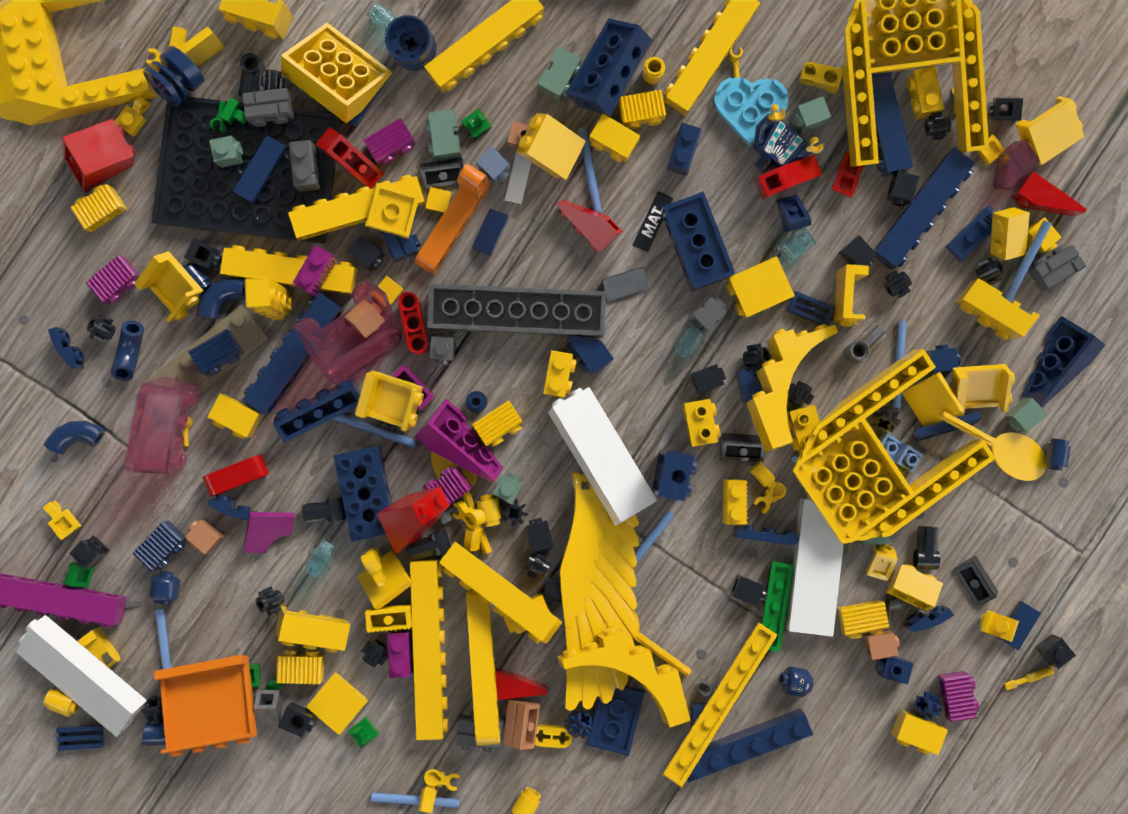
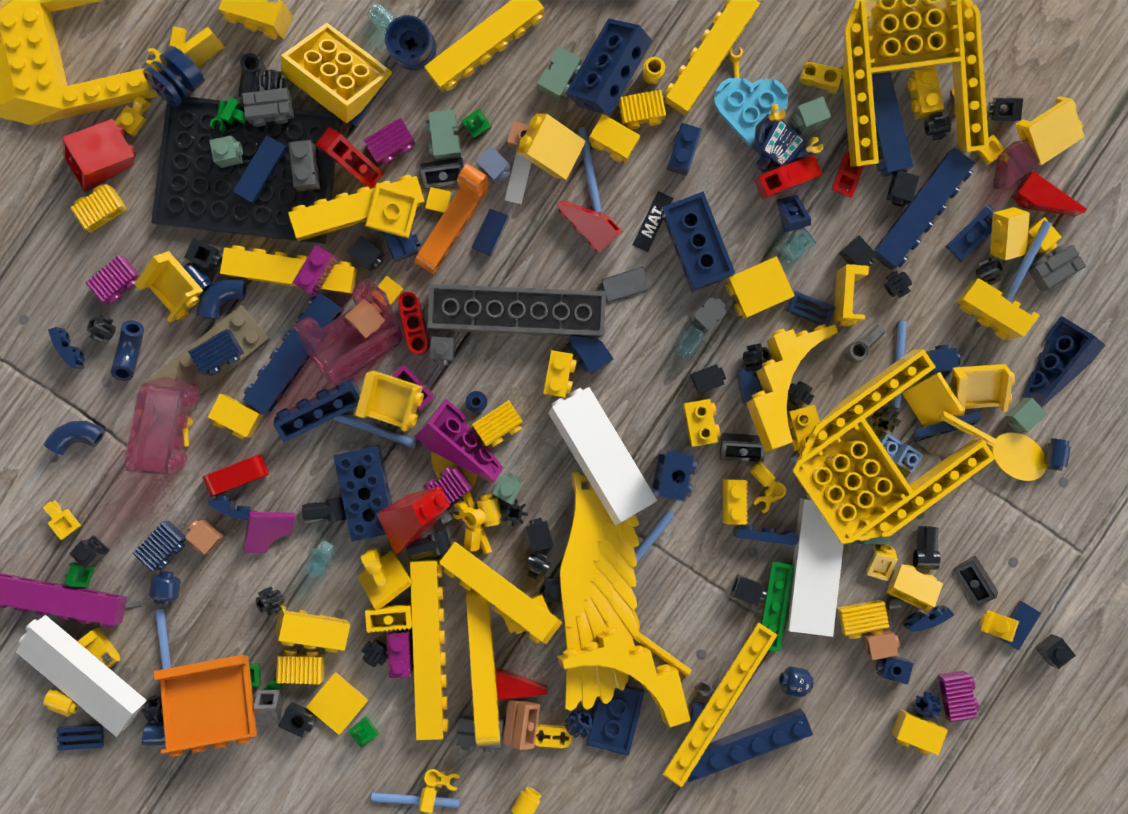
(268, 298): yellow brick -> none
(1031, 677): yellow piece -> none

